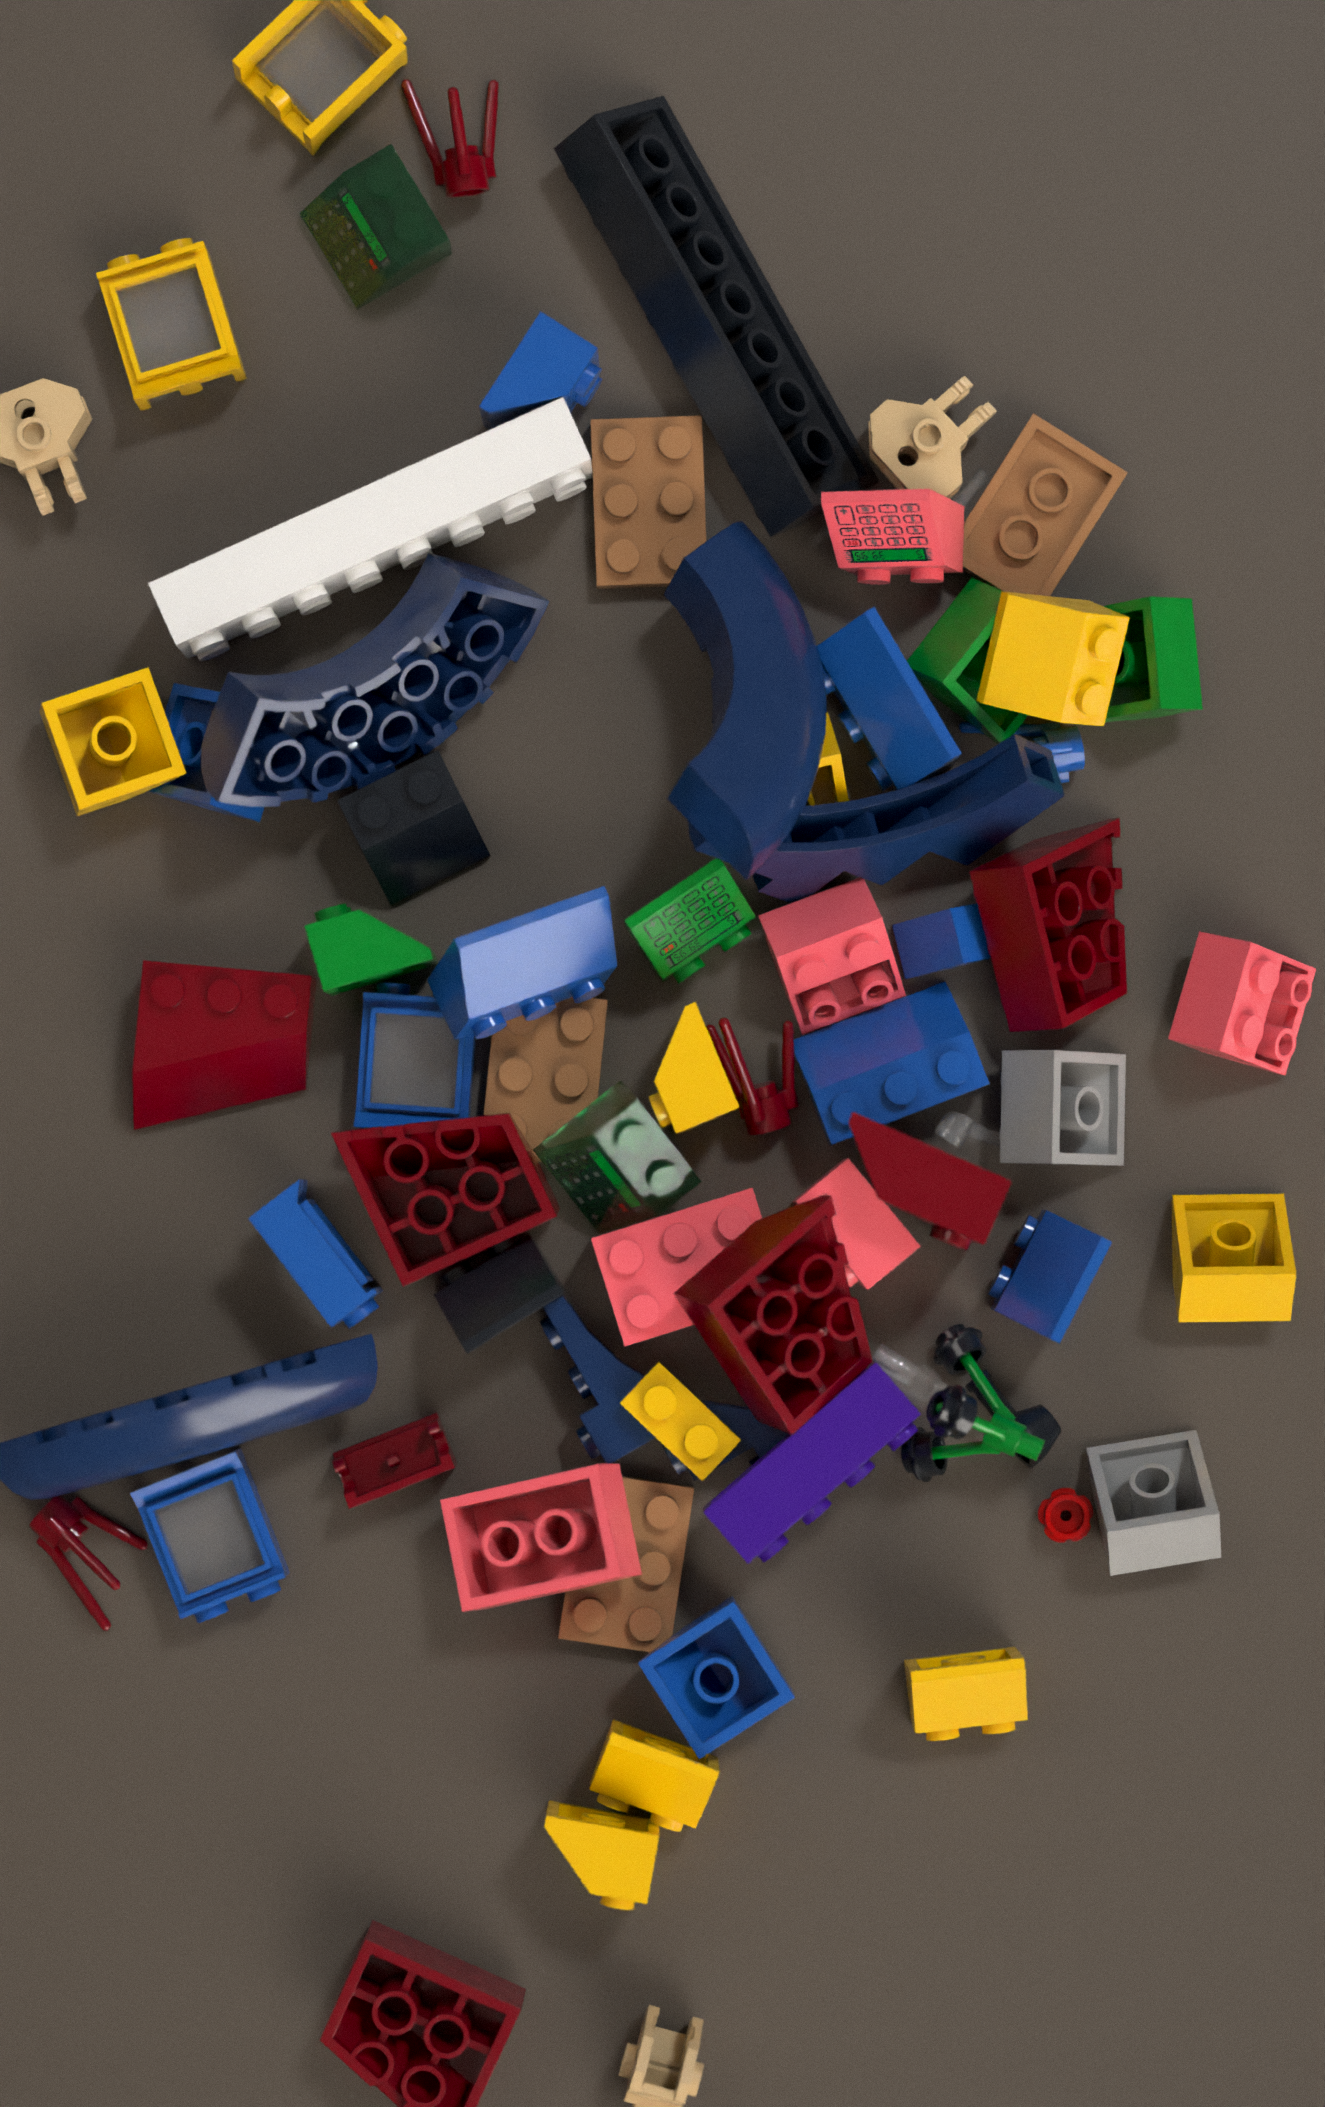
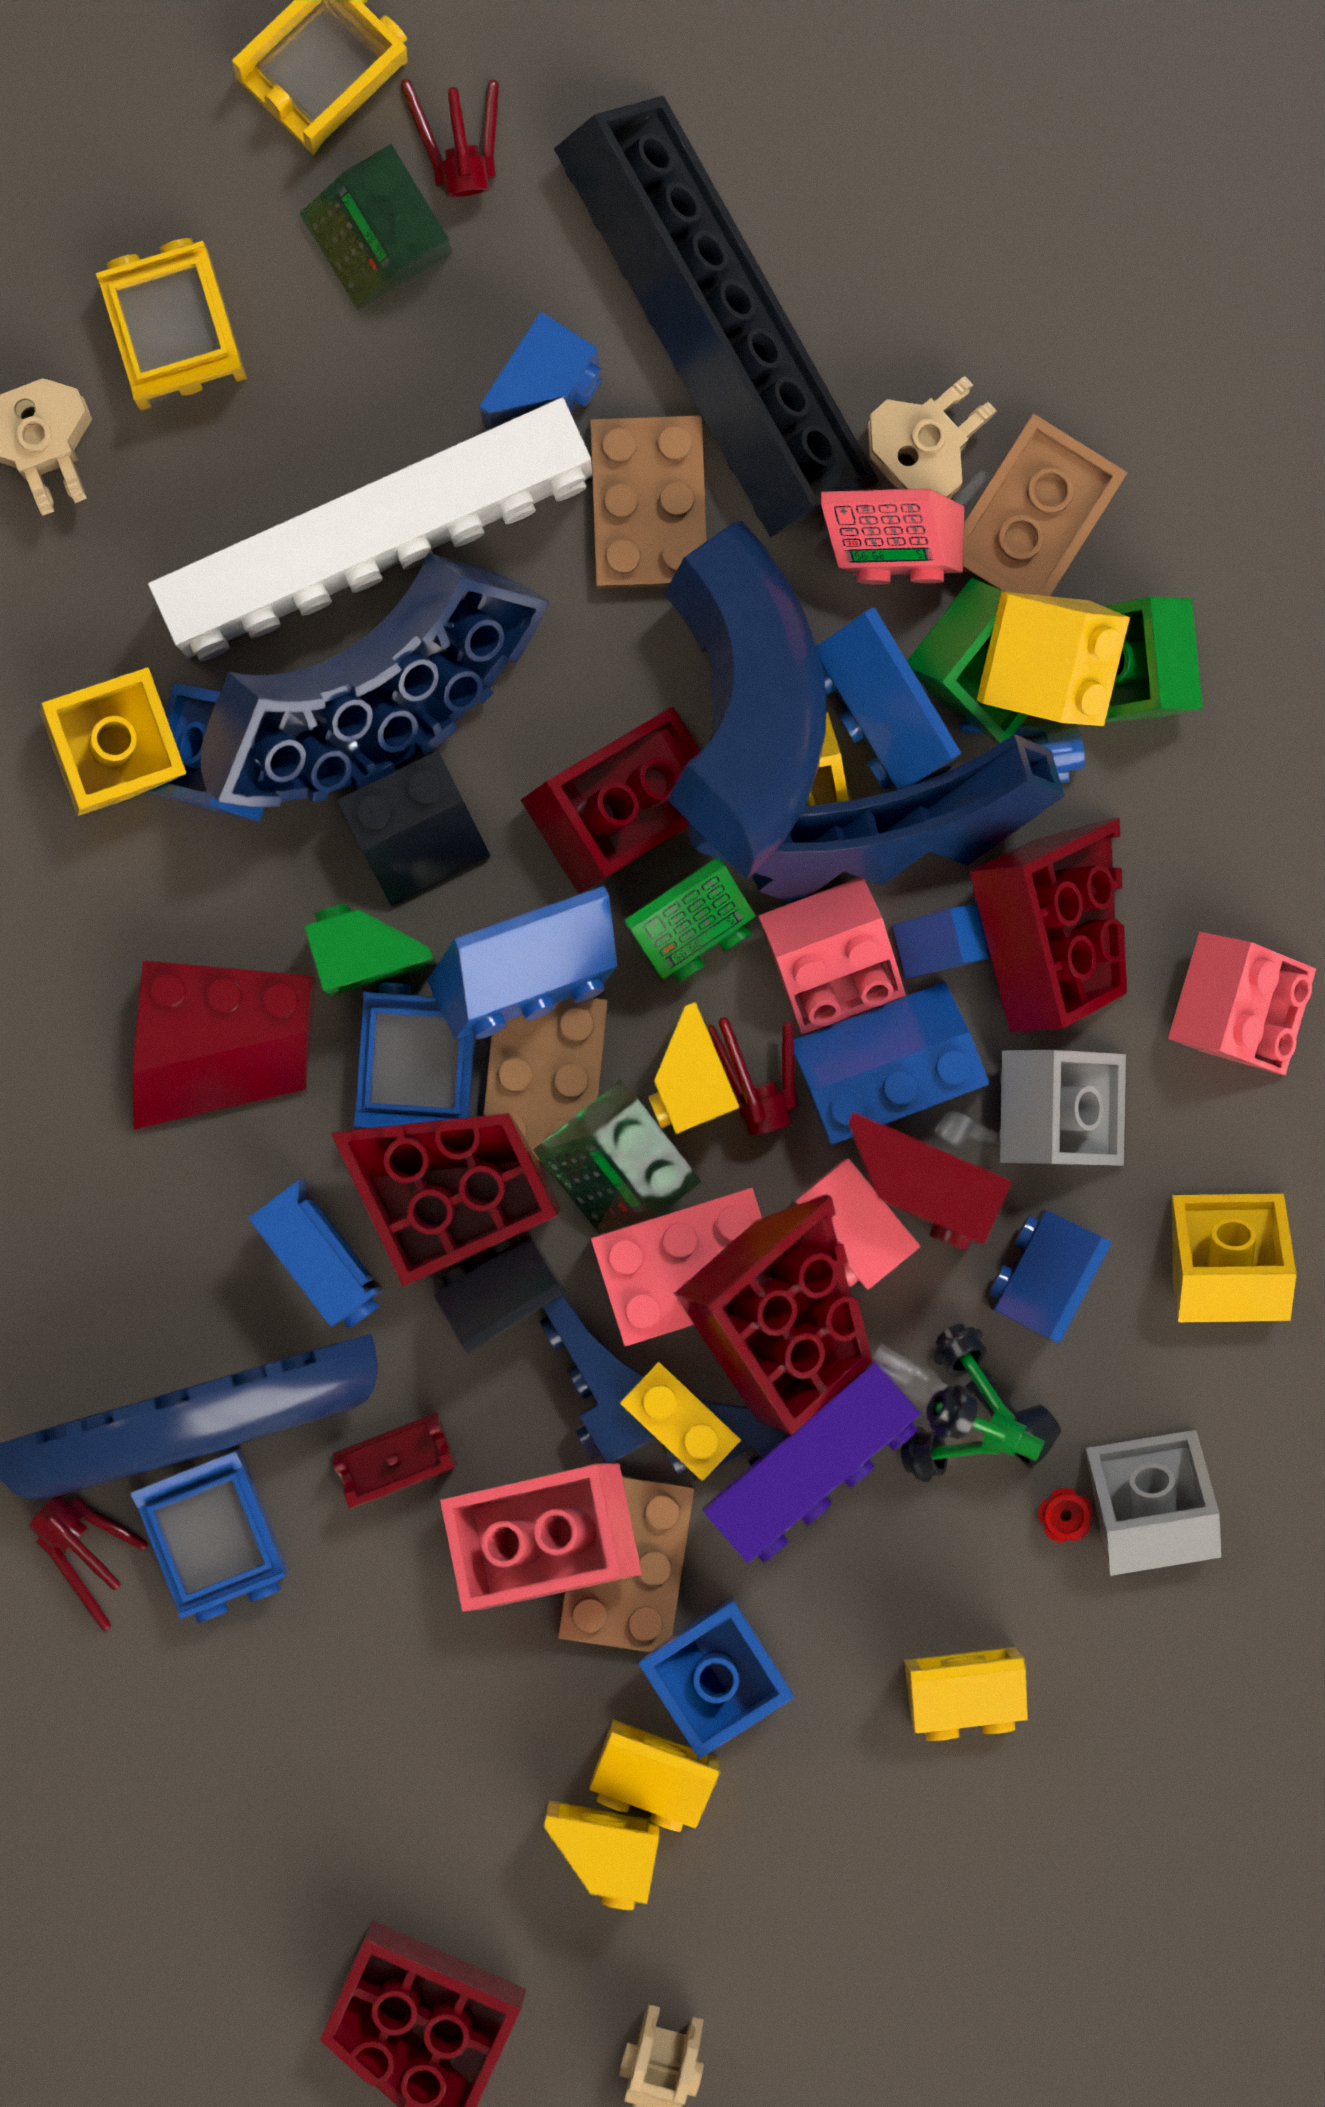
(615, 801): none -> dark red slope

